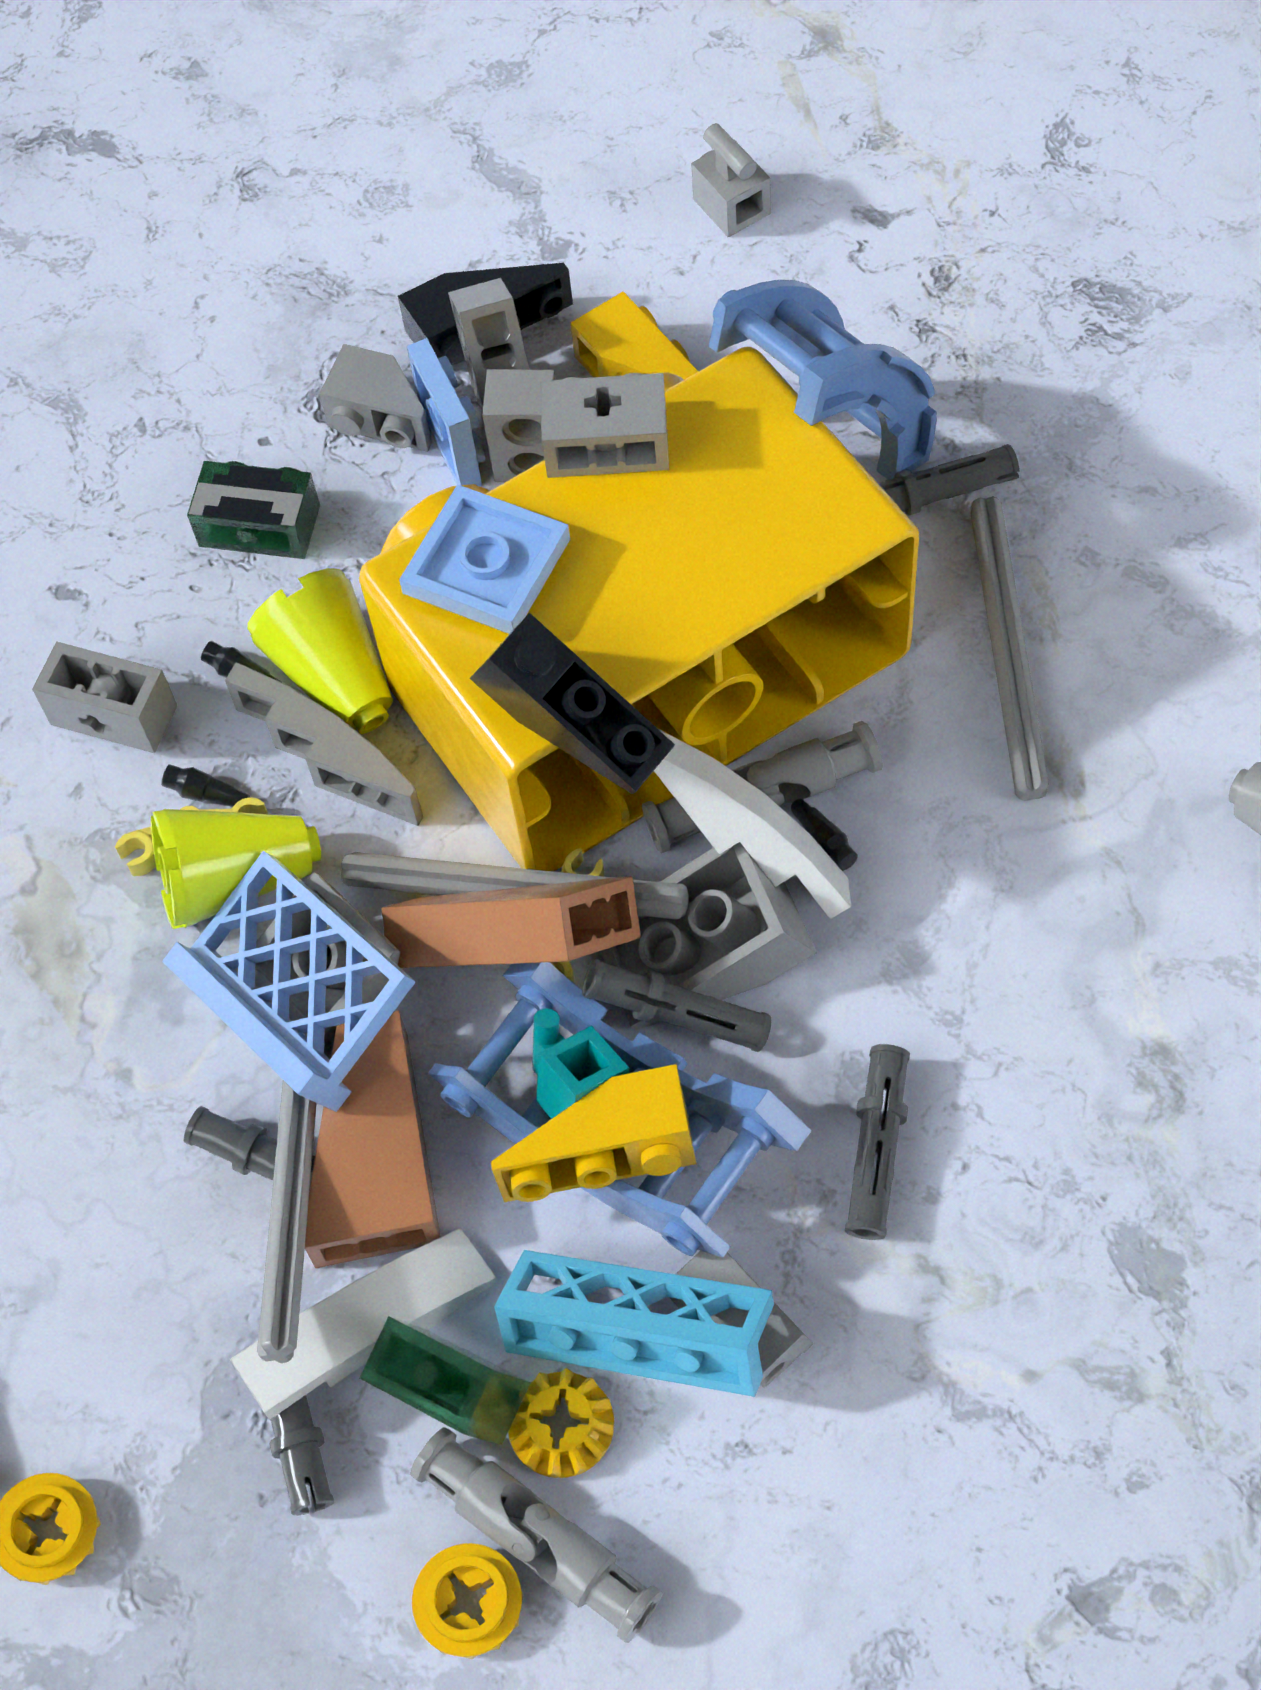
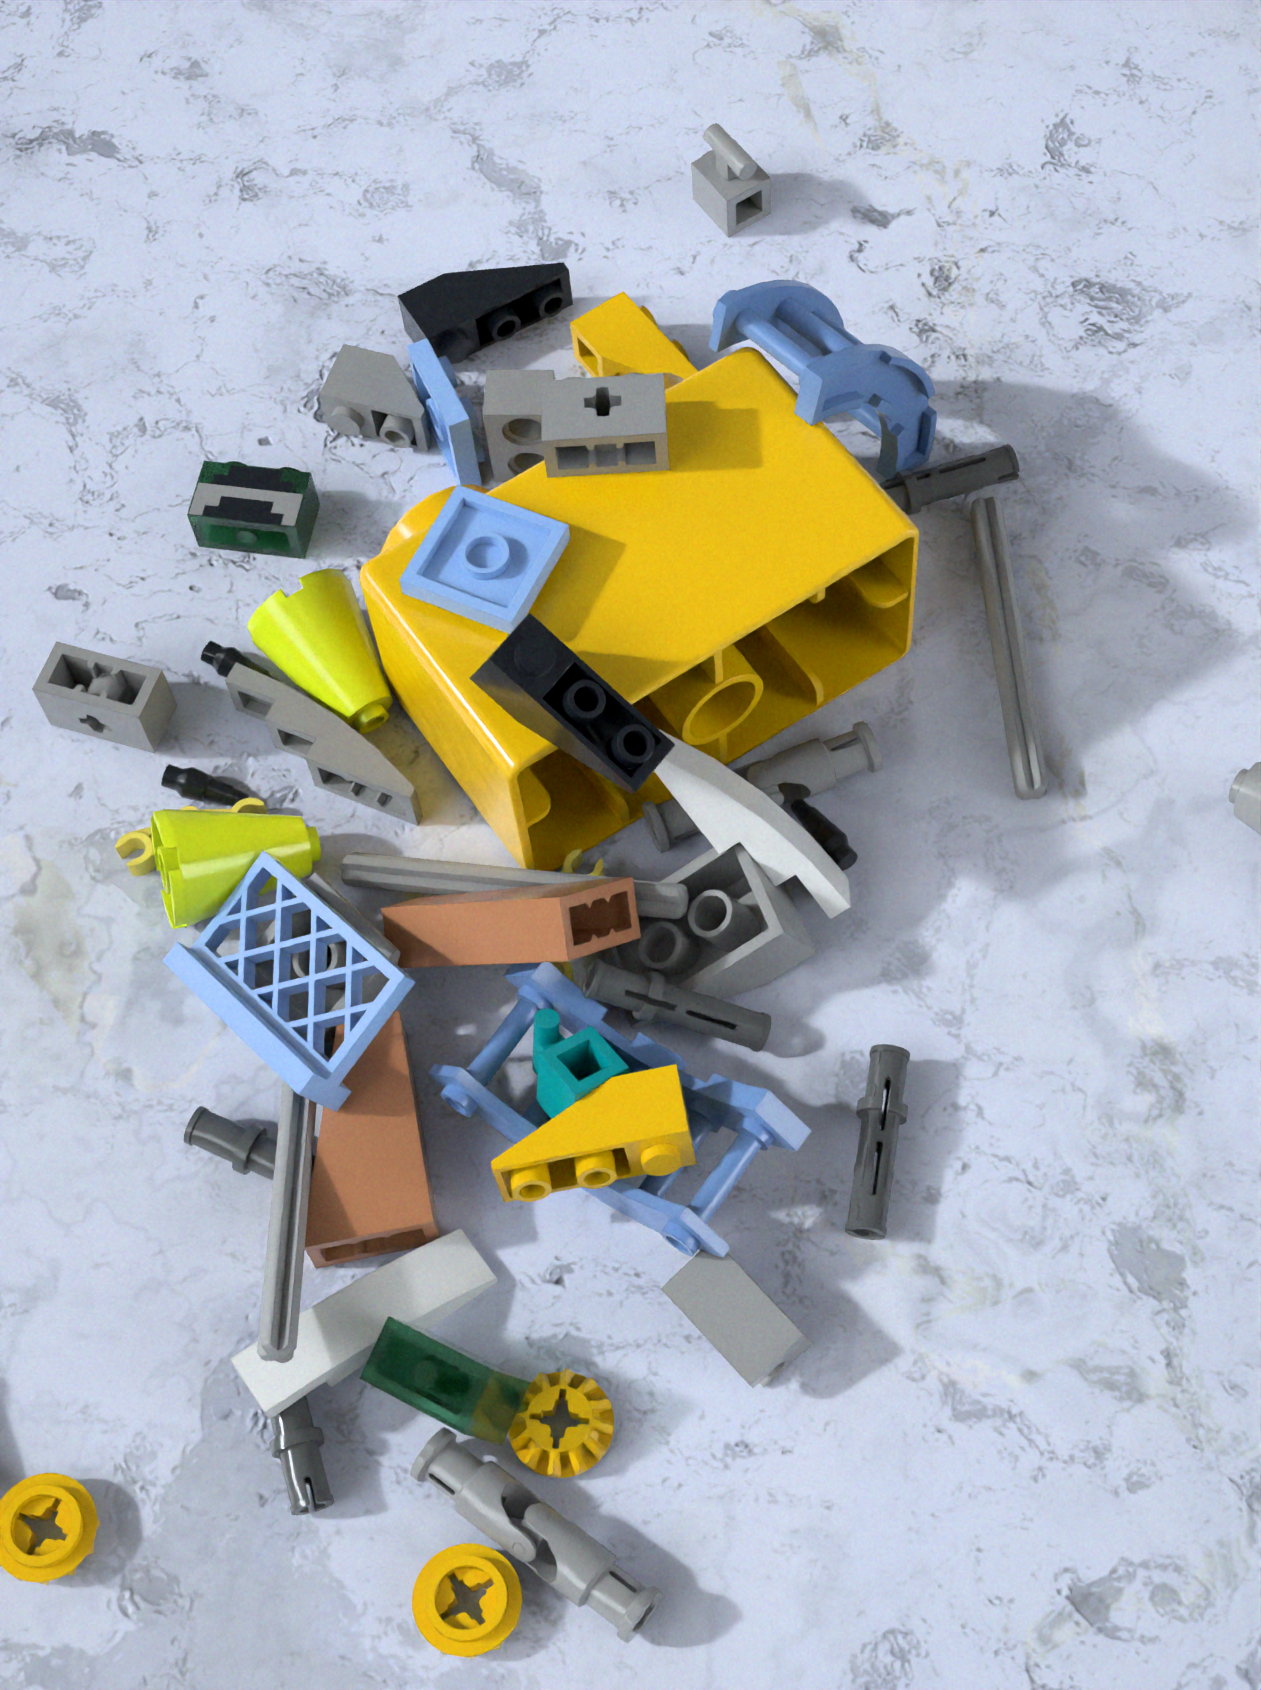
(488, 331): light grey brick -> none
(624, 1332): medium azure fence -> none

